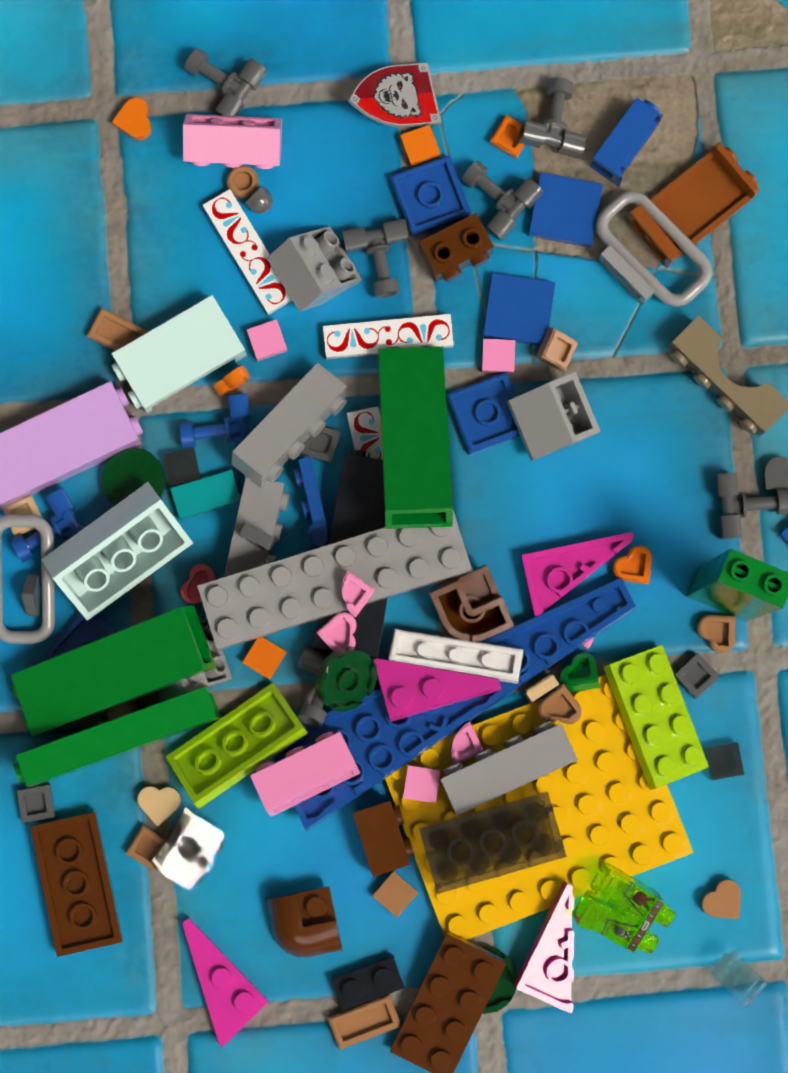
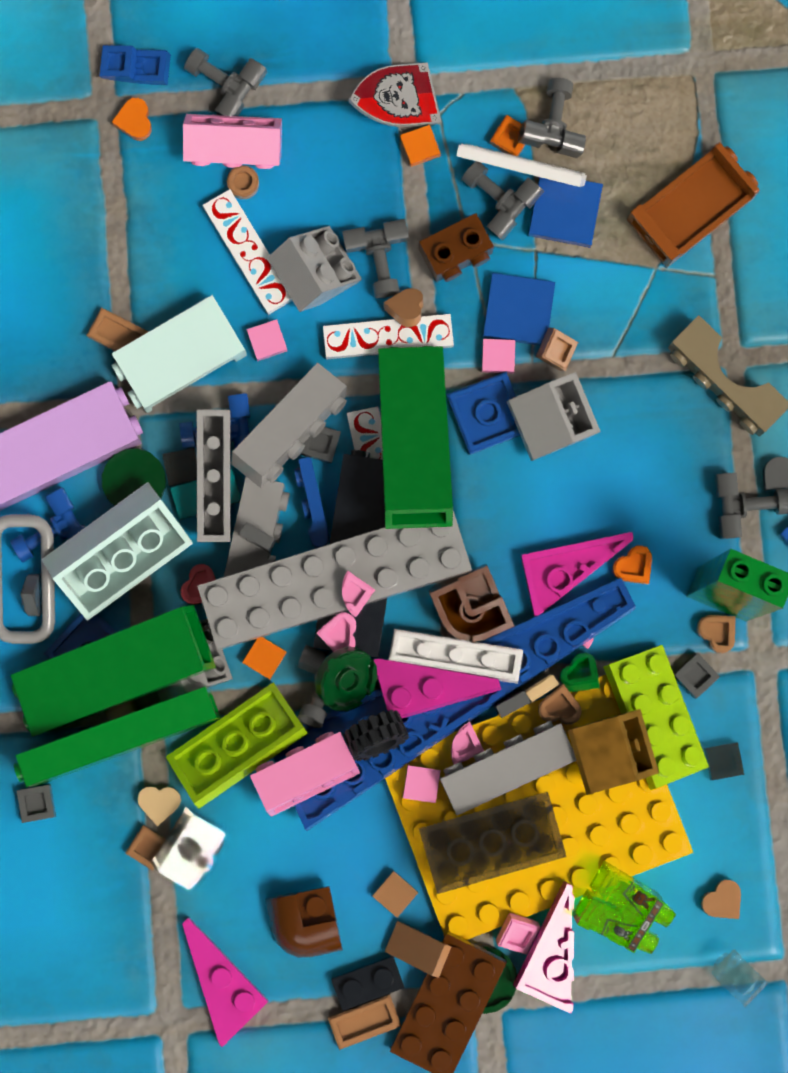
(22, 506): tan tile -> none
(76, 884): reddish brown plate -> none
(134, 65): none -> blue slope
(213, 475): none -> light grey brick
(232, 381): orange tile -> none
(260, 201): dark grey hinge -> none
(376, 735): none -> black tyre
(382, 837): reddish brown brick -> none
(405, 307): none -> medium nougat tile
(418, 949): none -> medium nougat tile
(430, 196): blue tile -> none
(511, 703): none -> dark grey tile
(518, 933): none -> bright pink tile
(522, 165): none -> white tile
(613, 751): none -> pearl gold slope
(626, 140): blue window -> none
(631, 271): light grey bar -> none

